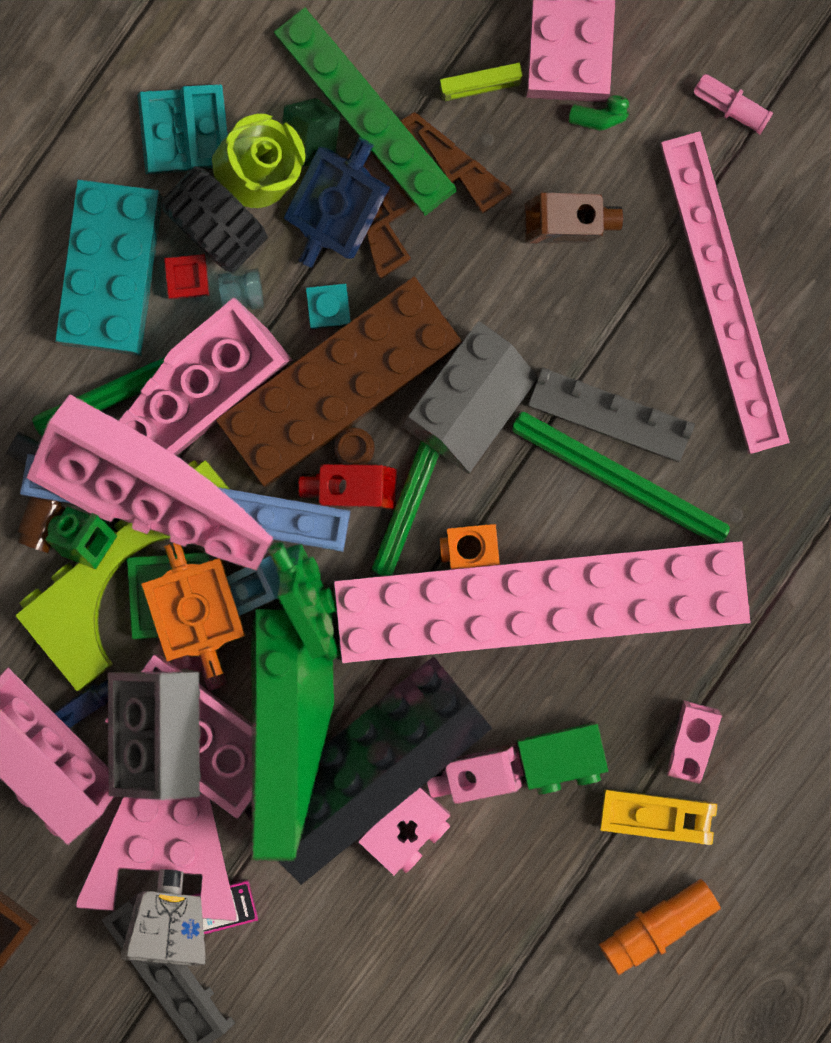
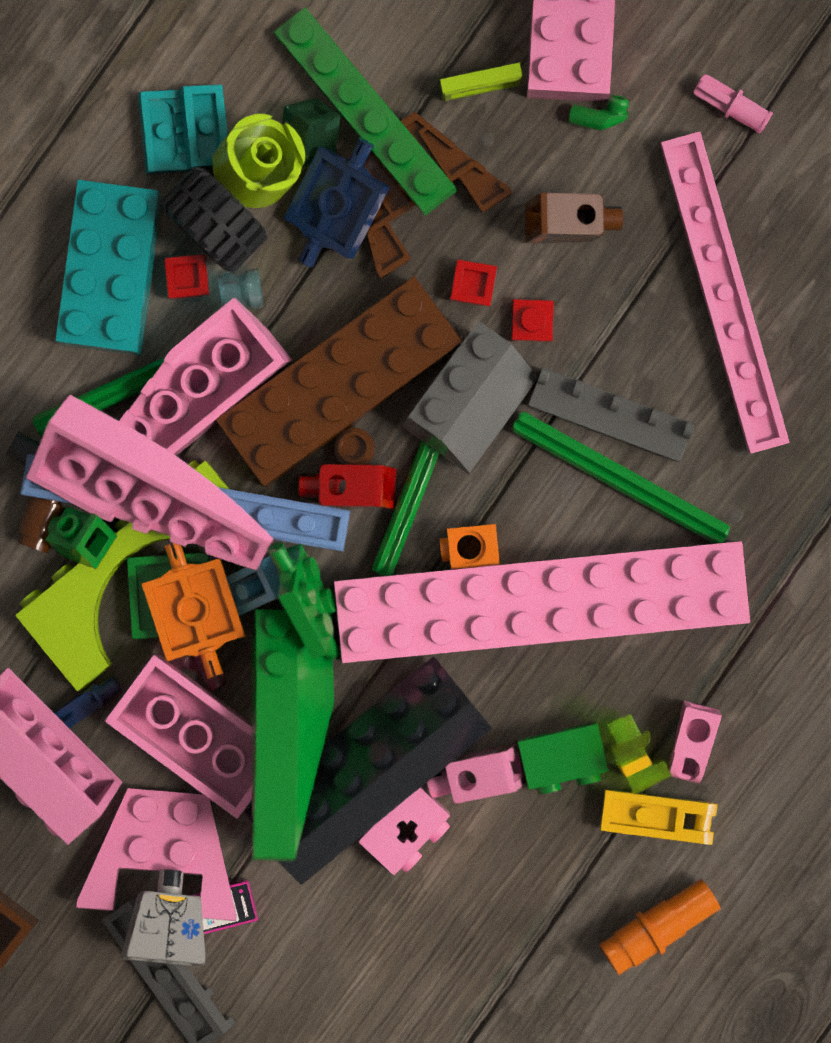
(153, 735): dark grey slope -> none
(328, 306): teal plate -> none
(473, 283): none -> red plate
(532, 320): none -> red plate
(631, 756): none -> clear neon green hips

